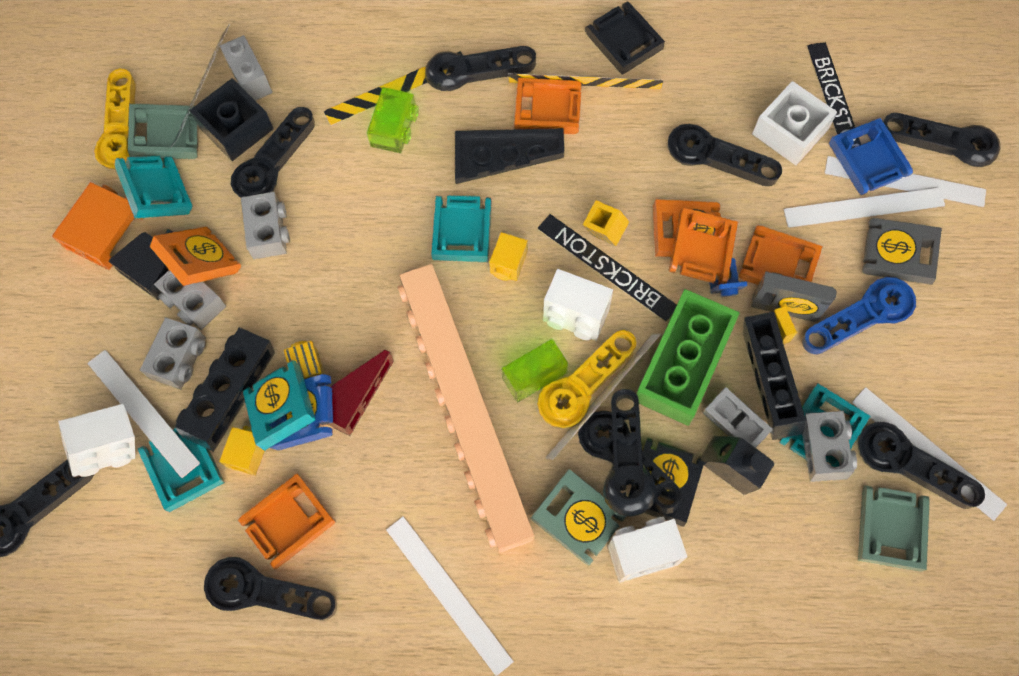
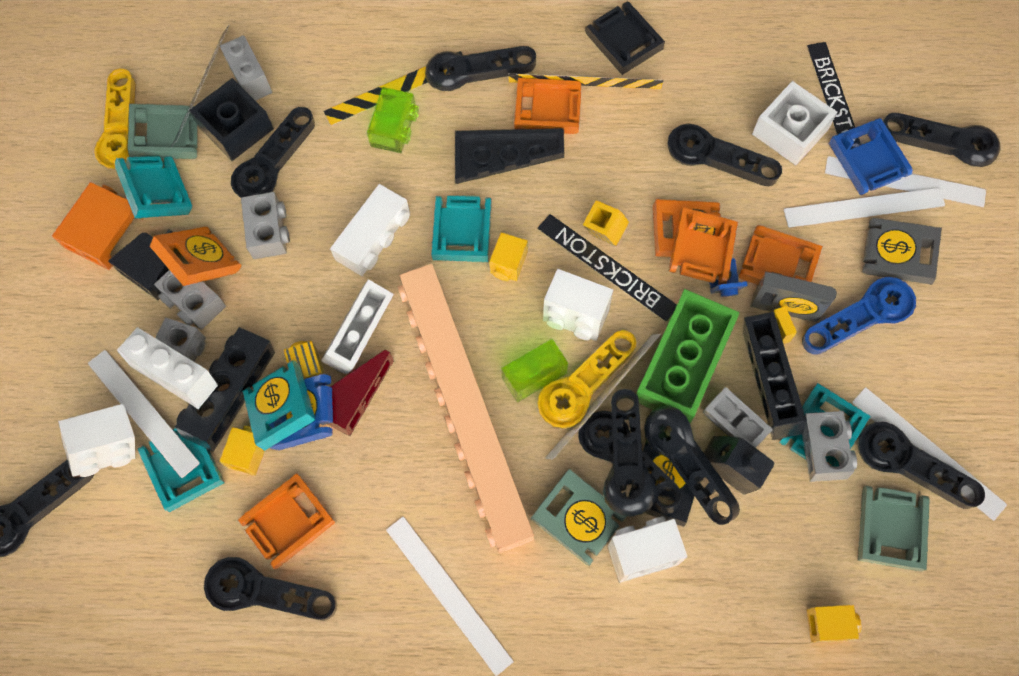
(167, 367): none -> white brick
(357, 327): none -> white brick
(371, 230): none -> white brick
(689, 460): none -> black beam
(833, 623): none -> yellow brick

